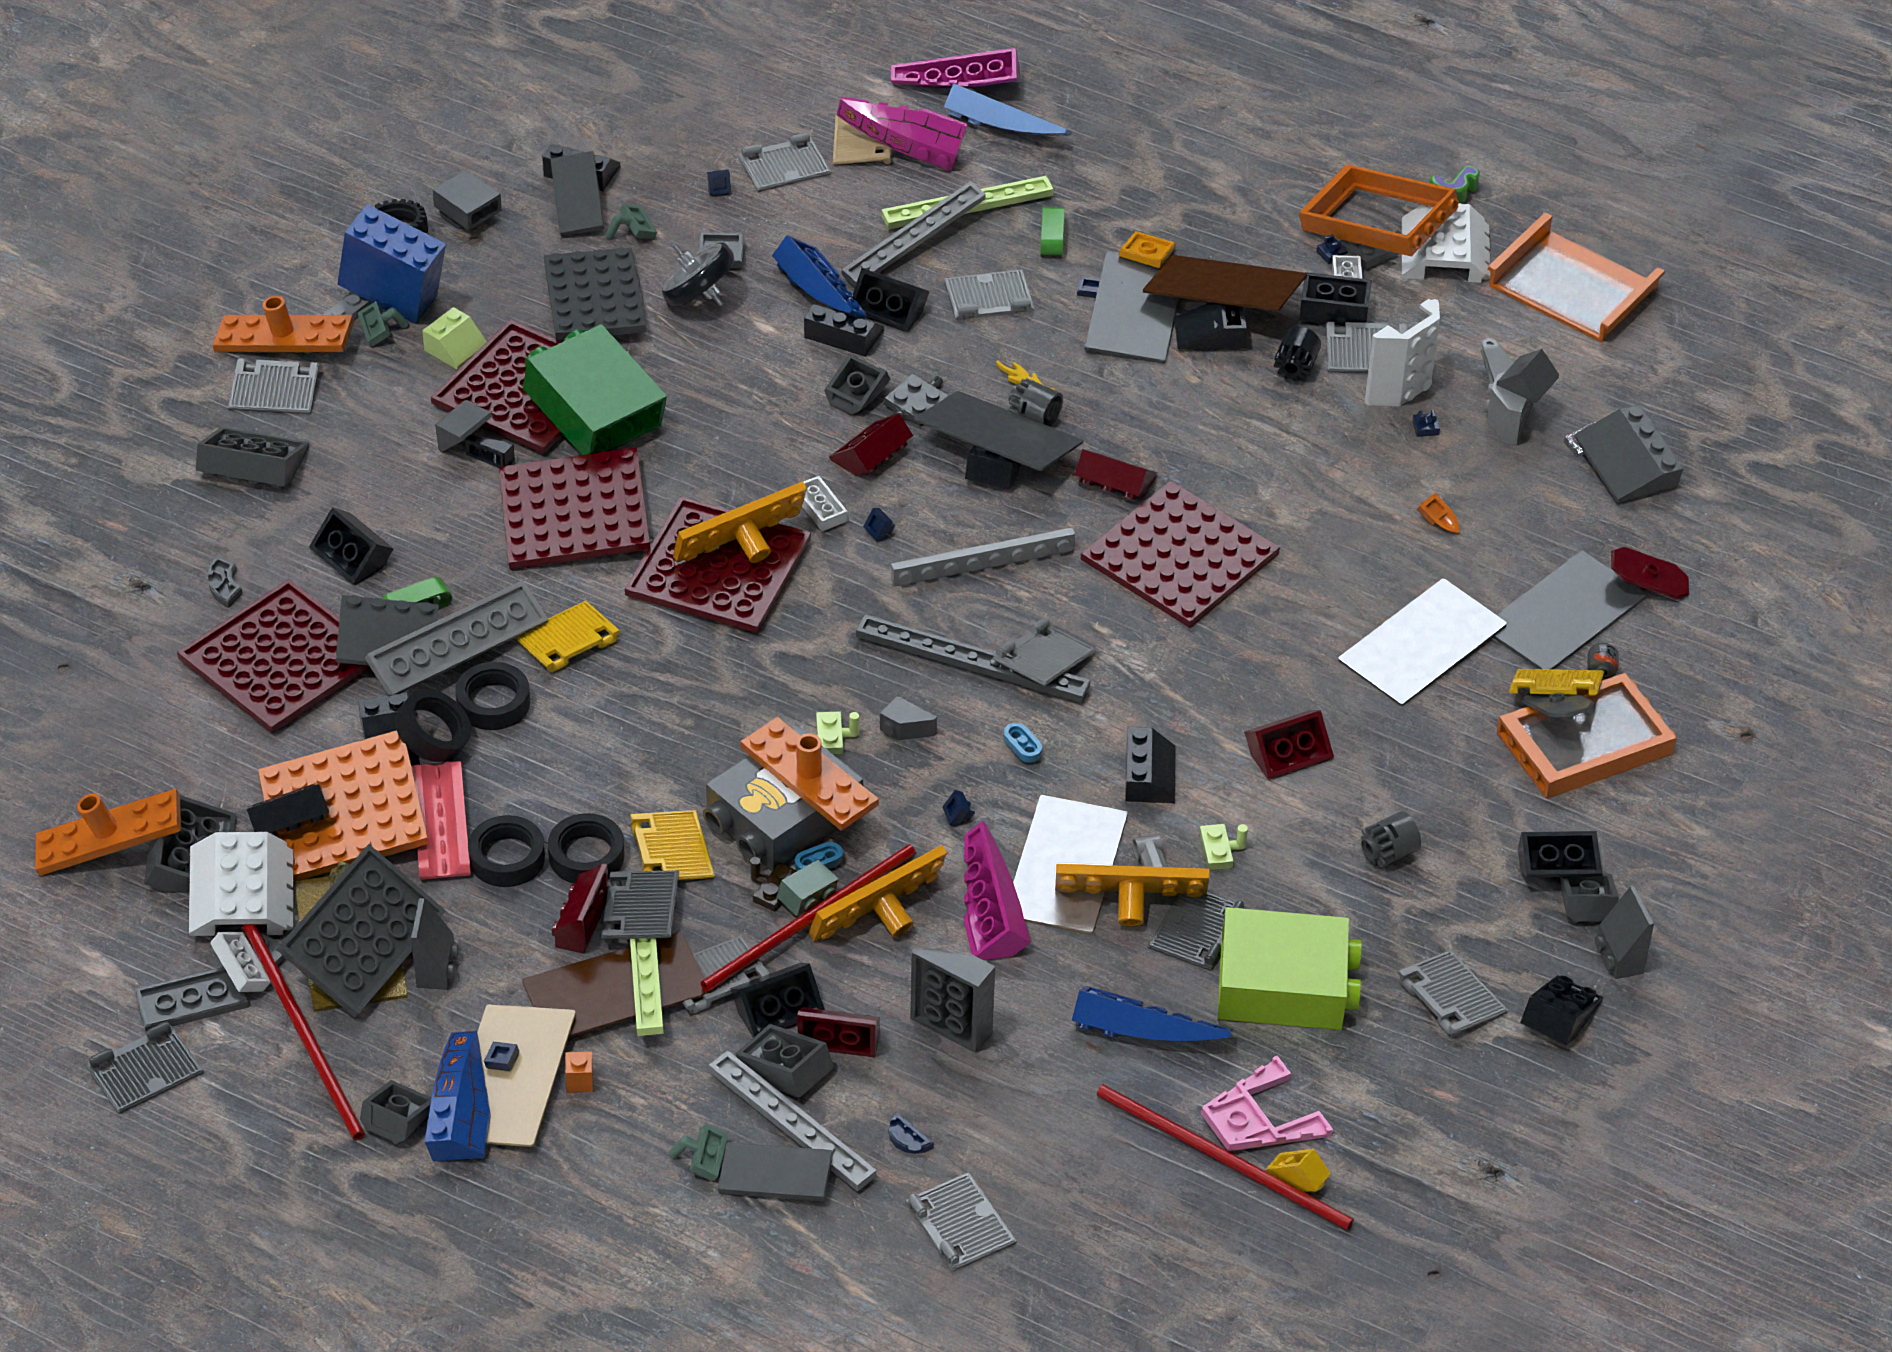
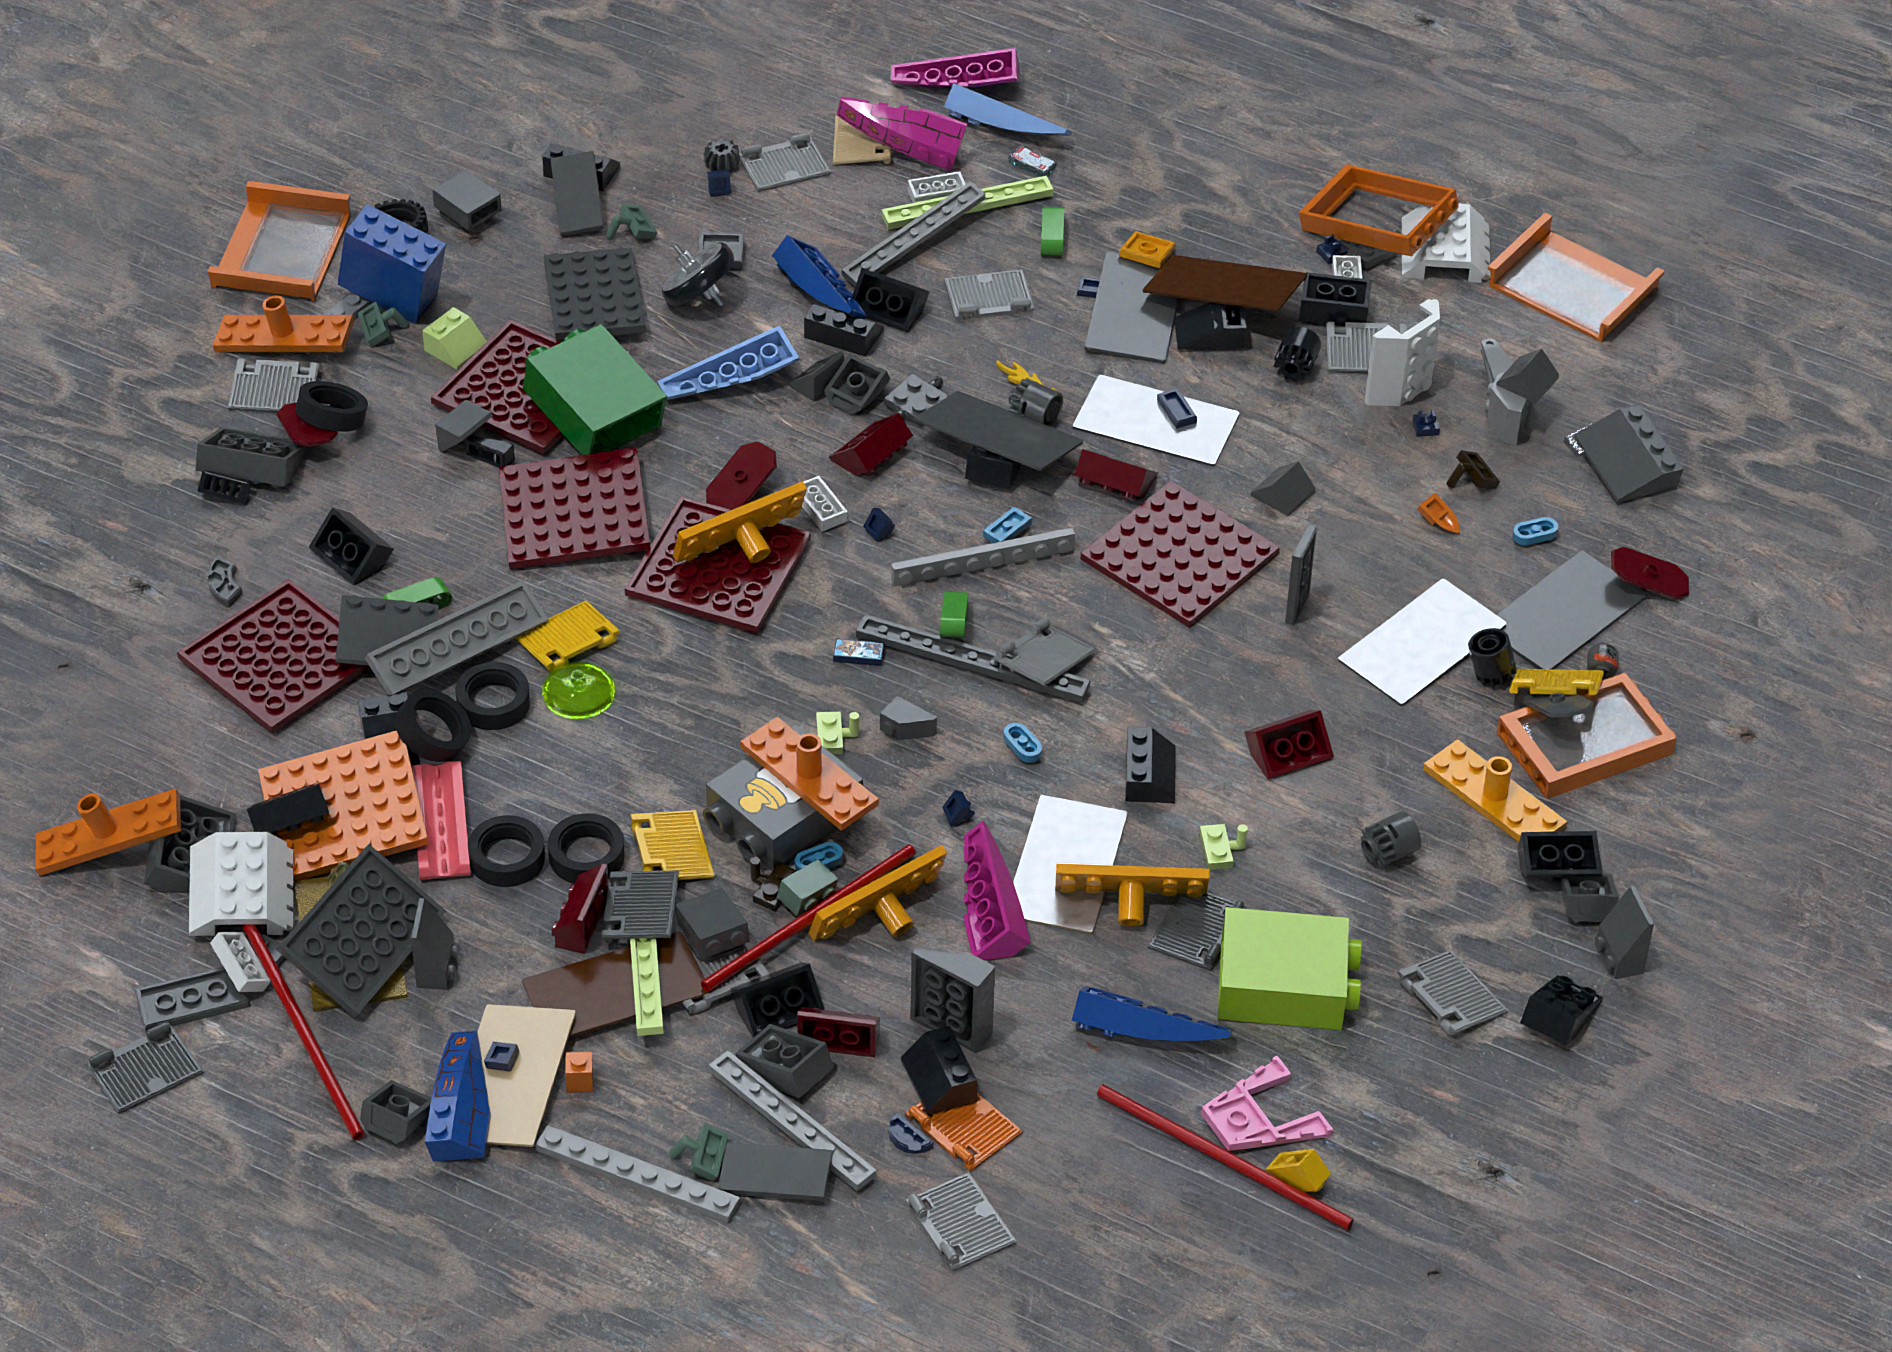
(205, 483): none -> black slope
(283, 240): none -> piece
(301, 431): none -> dark red shield
(316, 393): none -> black tyre
(578, 690): none -> clear neon green dish
(637, 1174): none -> light grey plate
(712, 925): none -> dark grey brick
(721, 155): none -> dark grey gear
(733, 366): none -> light blue wedge
(742, 476): none -> dark red shield
(815, 378): none -> dark grey slope
(858, 651): none -> tile
(934, 186): none -> white piece
(940, 1071): none -> black slope
(954, 614): none -> bright green beam
(965, 1127): none -> orange window
(1007, 526): none -> dark azure plate
(1032, 161): none -> tile
(1135, 417): none -> piece
(1149, 850): light grey piece -> none
(1177, 408): none -> dark blue tile
(1285, 488): none -> dark grey slope
(1301, 574): none -> dark grey tile
(1465, 181): bright green animal -> none
(1474, 465): none -> dark brown plate
(1491, 791): none -> light orange plate
(1492, 656): none -> black gear
(1535, 531): none -> dark azure plate

